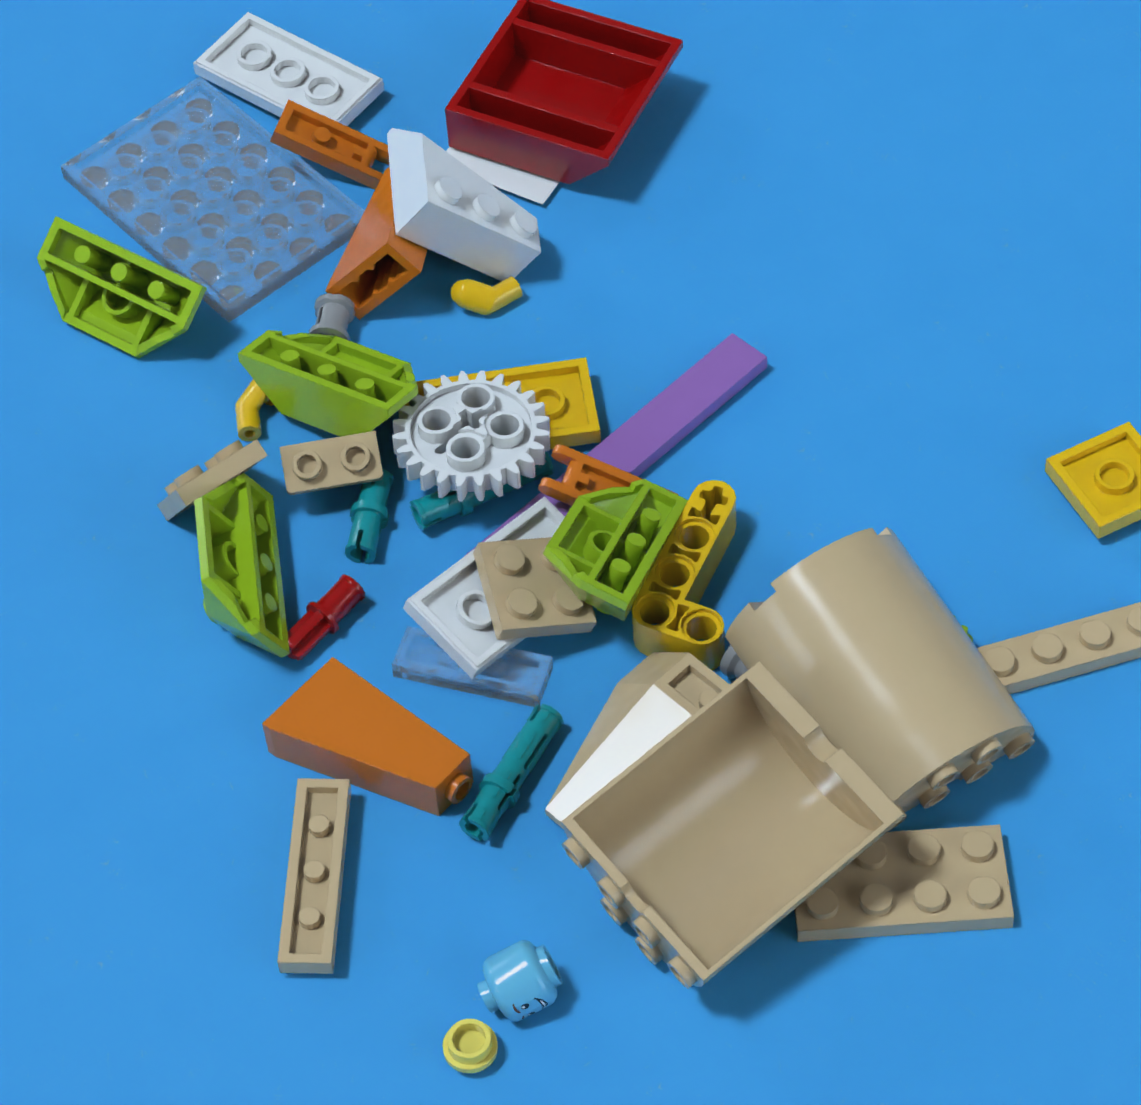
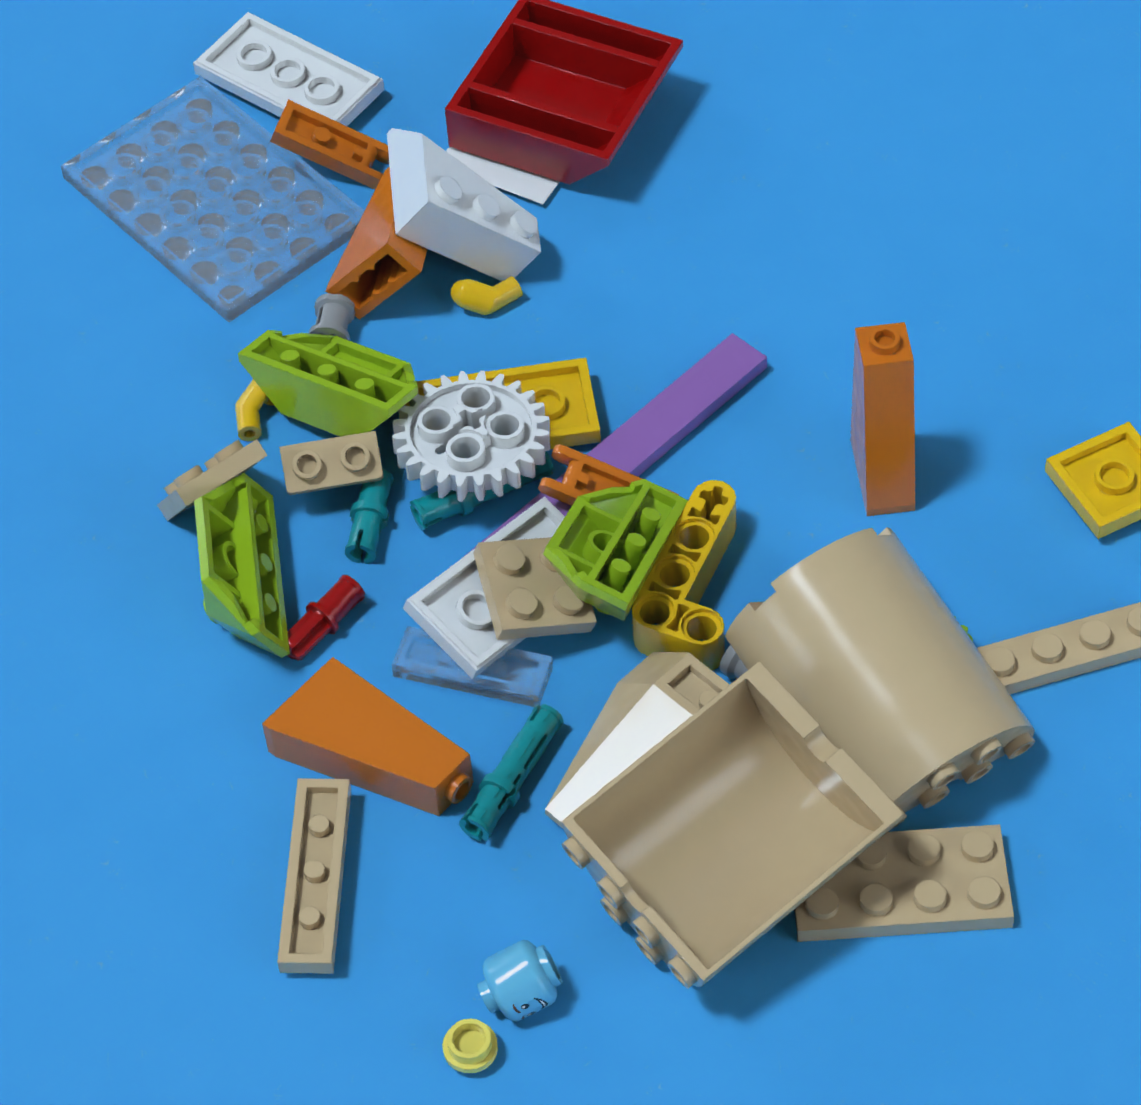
(116, 290): lime wedge -> none
(884, 418): none -> orange slope

